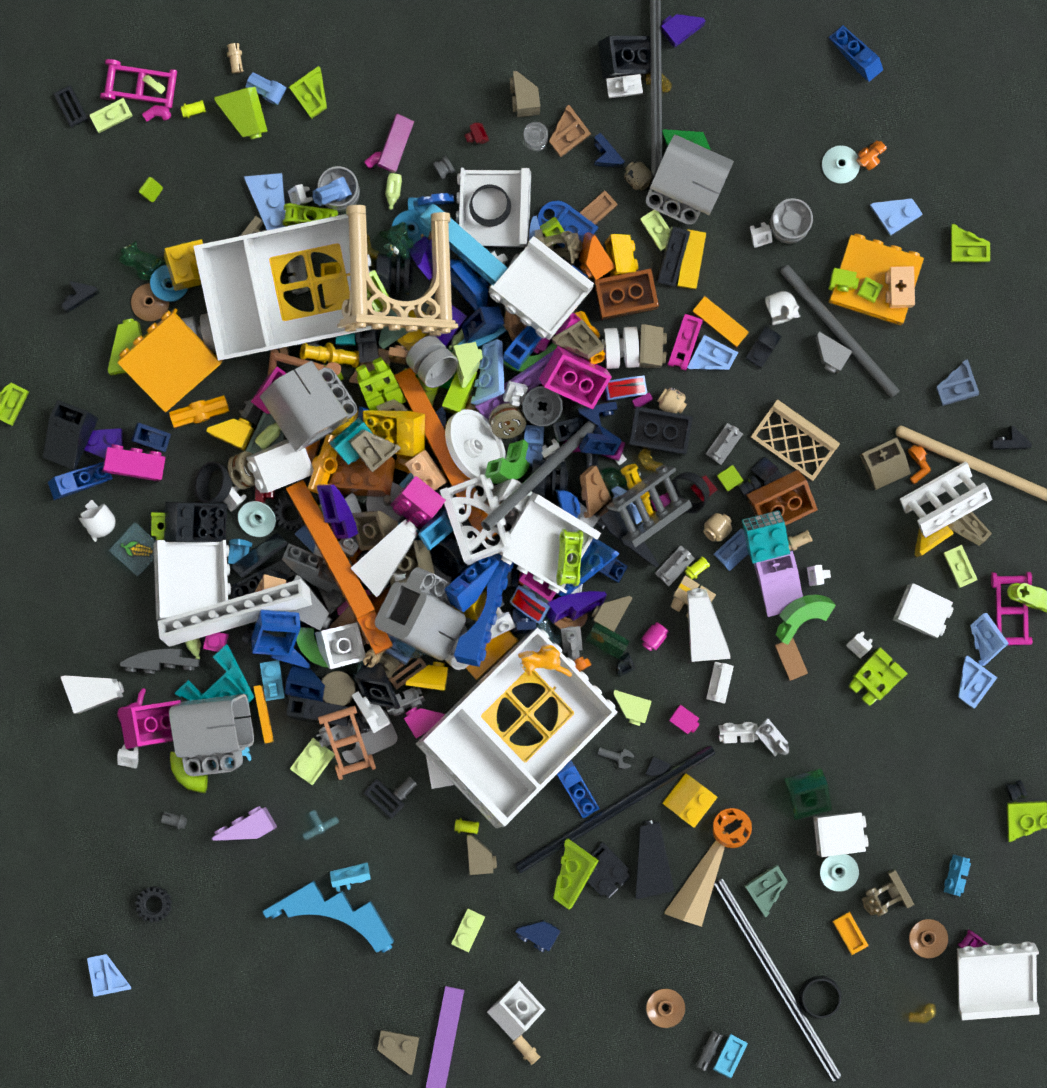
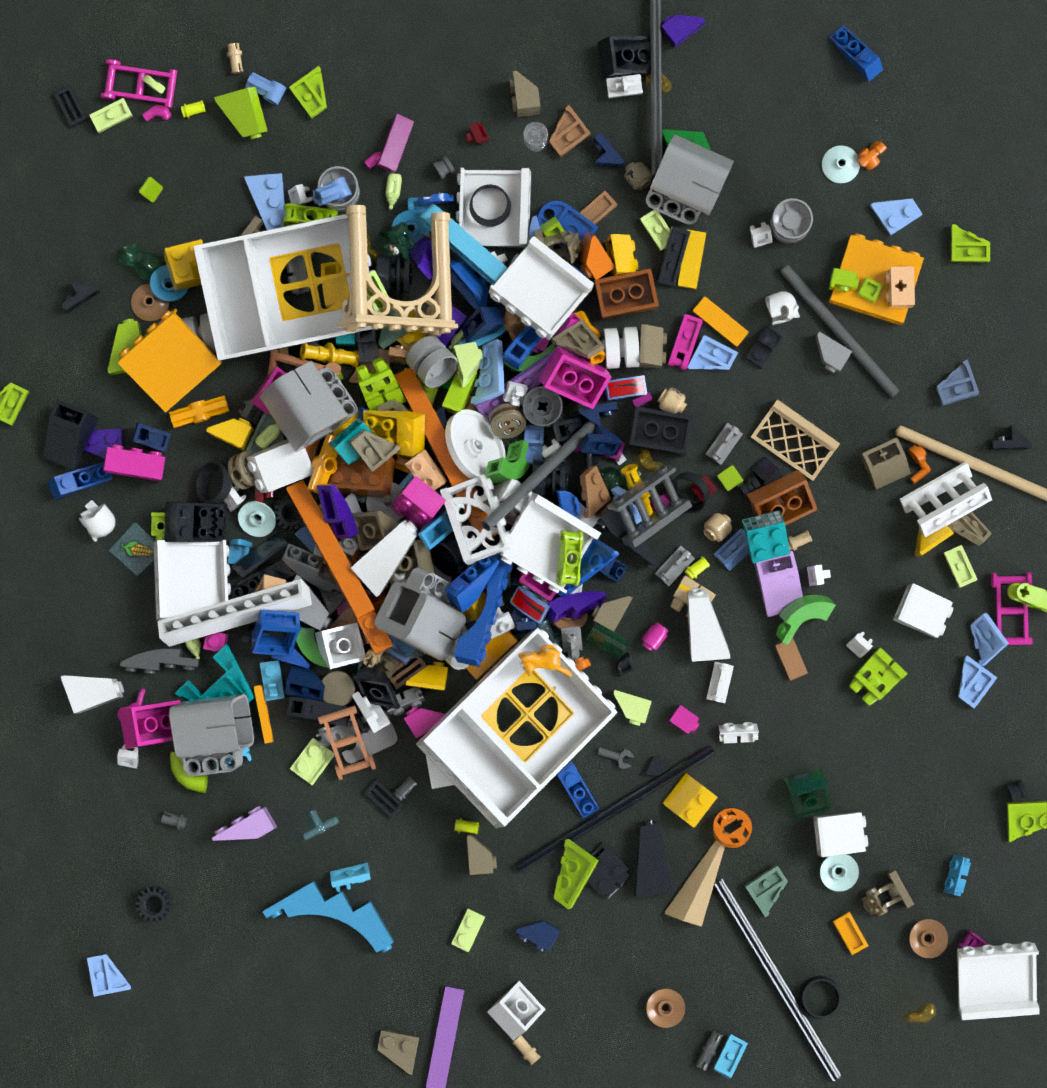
(772, 738): light grey hinge -> none

